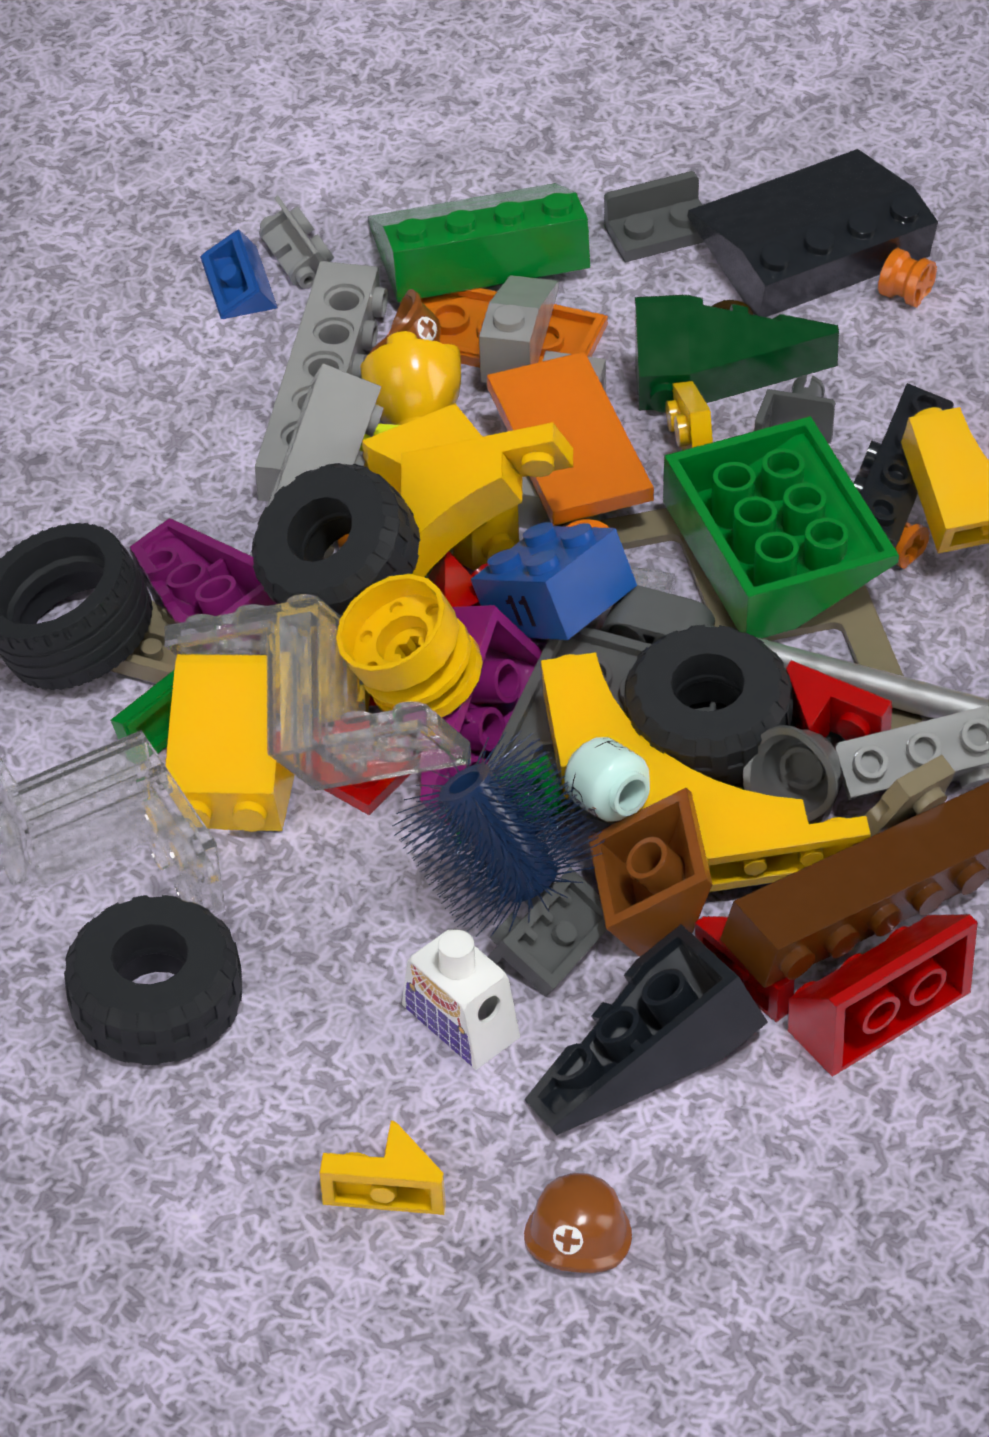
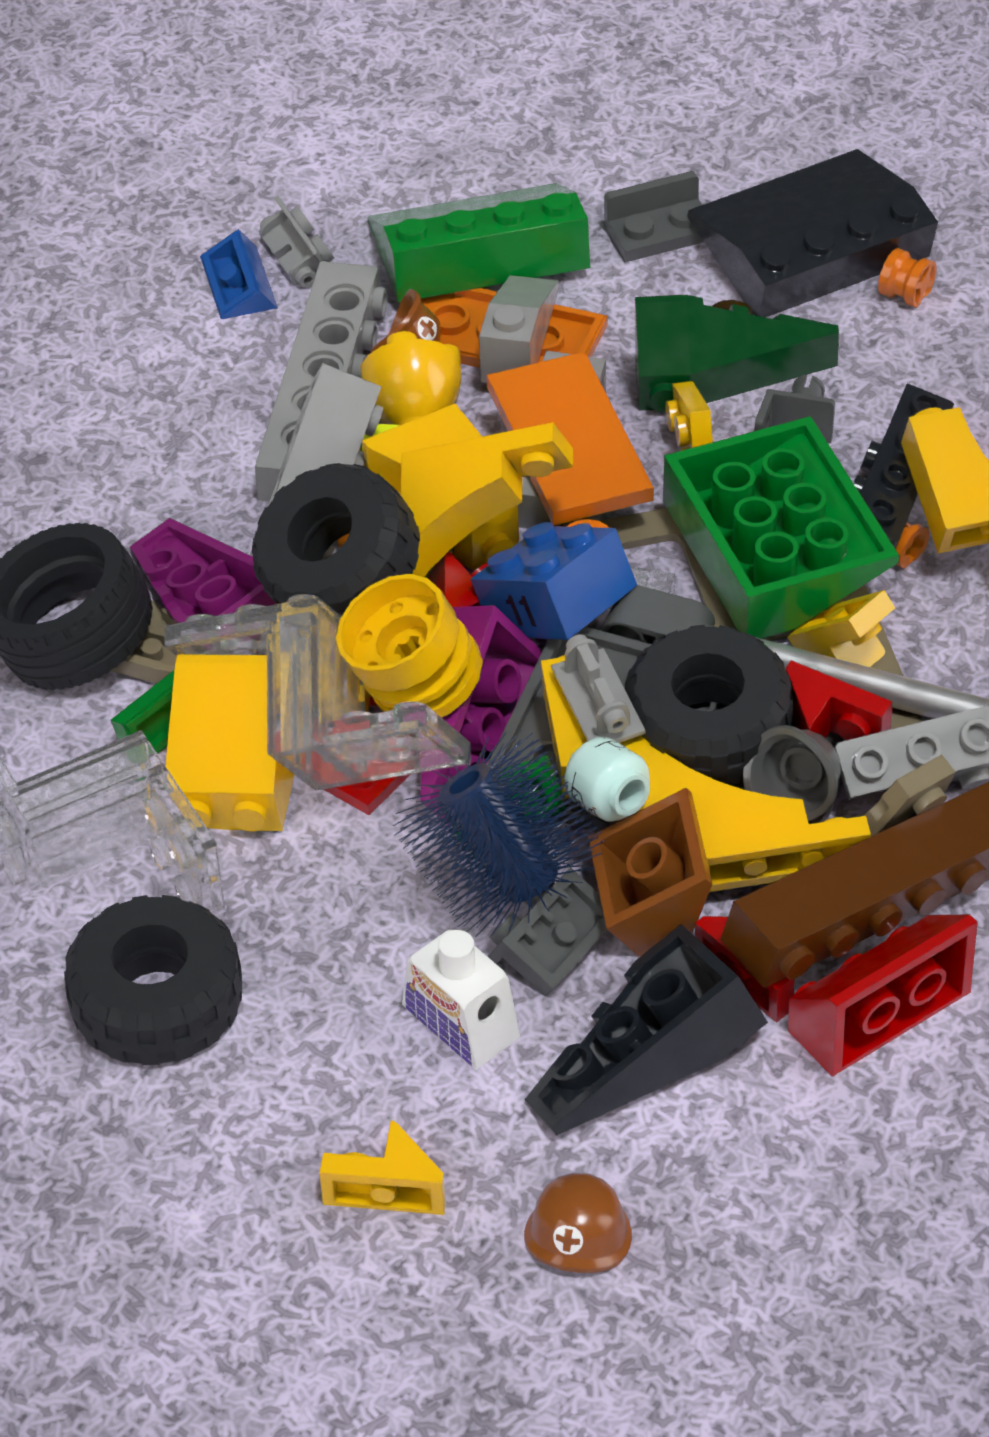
(596, 692): none -> light grey hinge
(847, 630): none -> yellow slope

